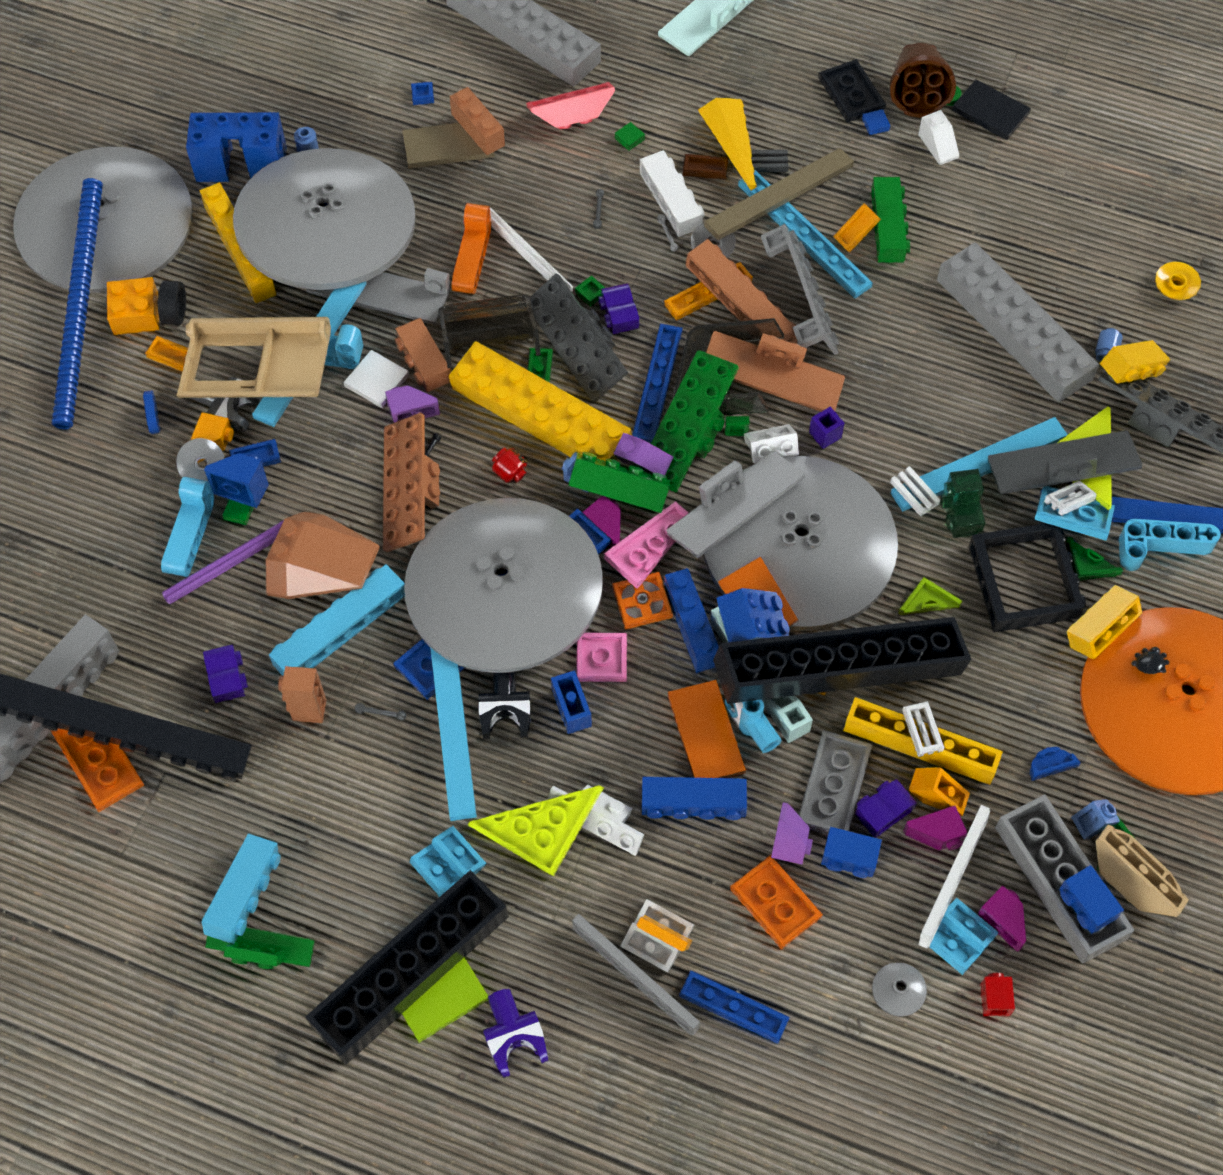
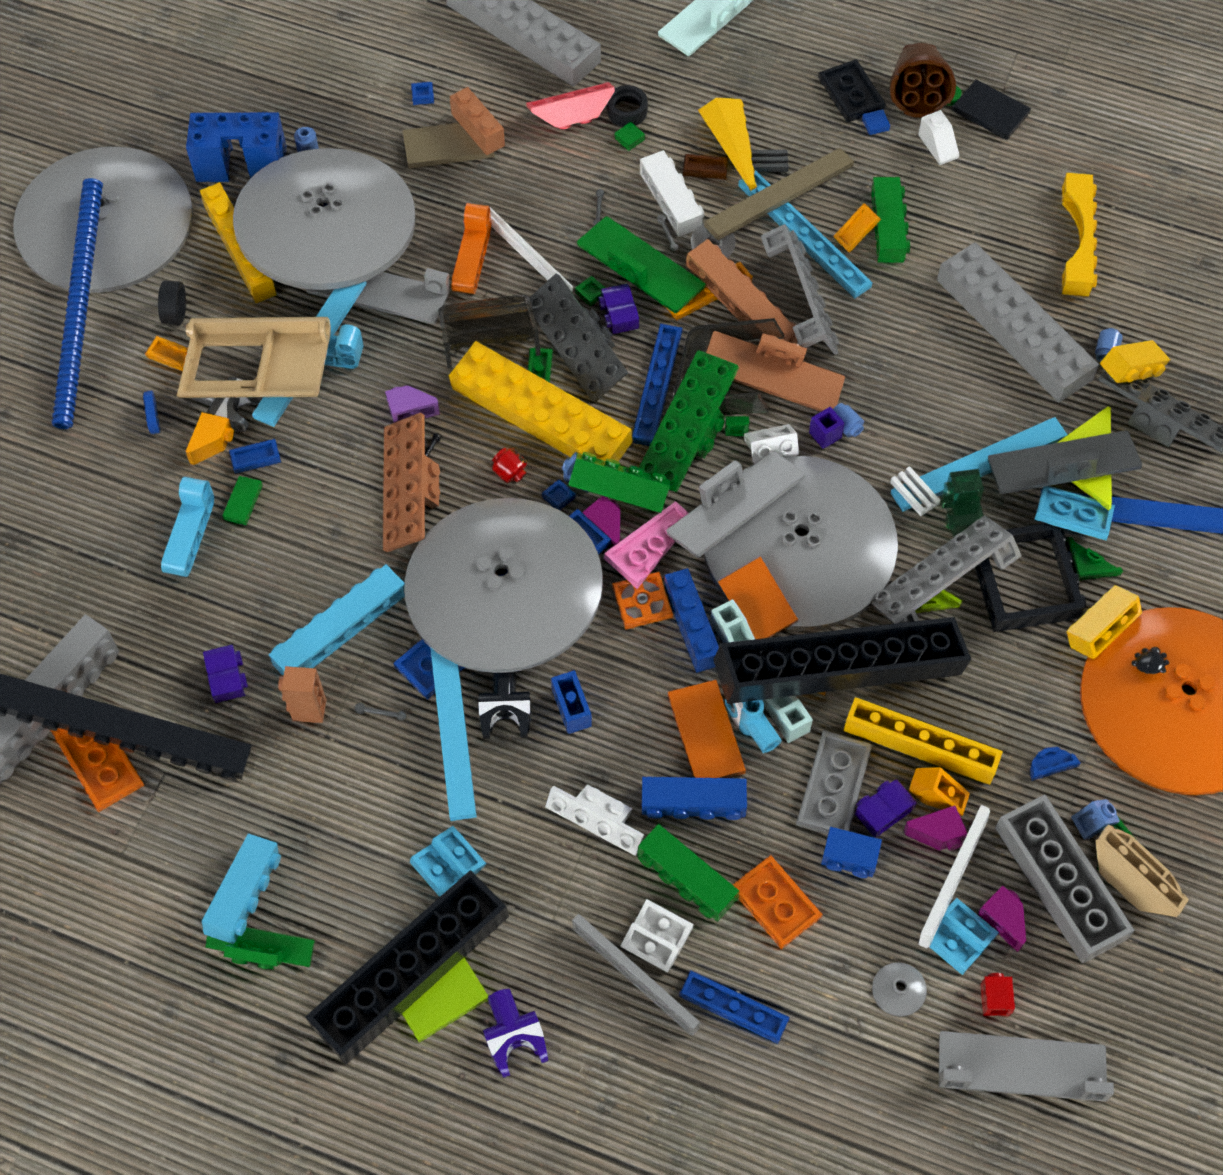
(132, 306): light orange brick -> none
(192, 452): light grey dish -> none
(221, 565): medium lavender axle -> none
(238, 479): blue slope -> none
(317, 558): nougat wedge -> none
(374, 377): white tile -> none
(422, 355): nougat brick -> none
(542, 829): neon yellow tile -> none
(558, 495): none -> blue tile
(602, 657): bright pink tile -> none
(628, 93): none -> black tyre
(641, 264): none -> green bracket
(642, 454): medium lavender slope -> none
(664, 933): light orange tile -> none
(687, 873): none -> green brick
(752, 615): blue brick -> none
(791, 837): medium lavender slope -> none
(853, 422): none -> medium blue brick
(913, 731): white tile -> none
(944, 567): none -> light grey bracket
(1023, 1066): none -> light grey bracket
(1073, 501): white tile -> none
(1077, 198): none -> yellow arch
(1090, 899): blue brick -> none
(1183, 275): yellow dish -> none
(1197, 539): medium azure beam -> none

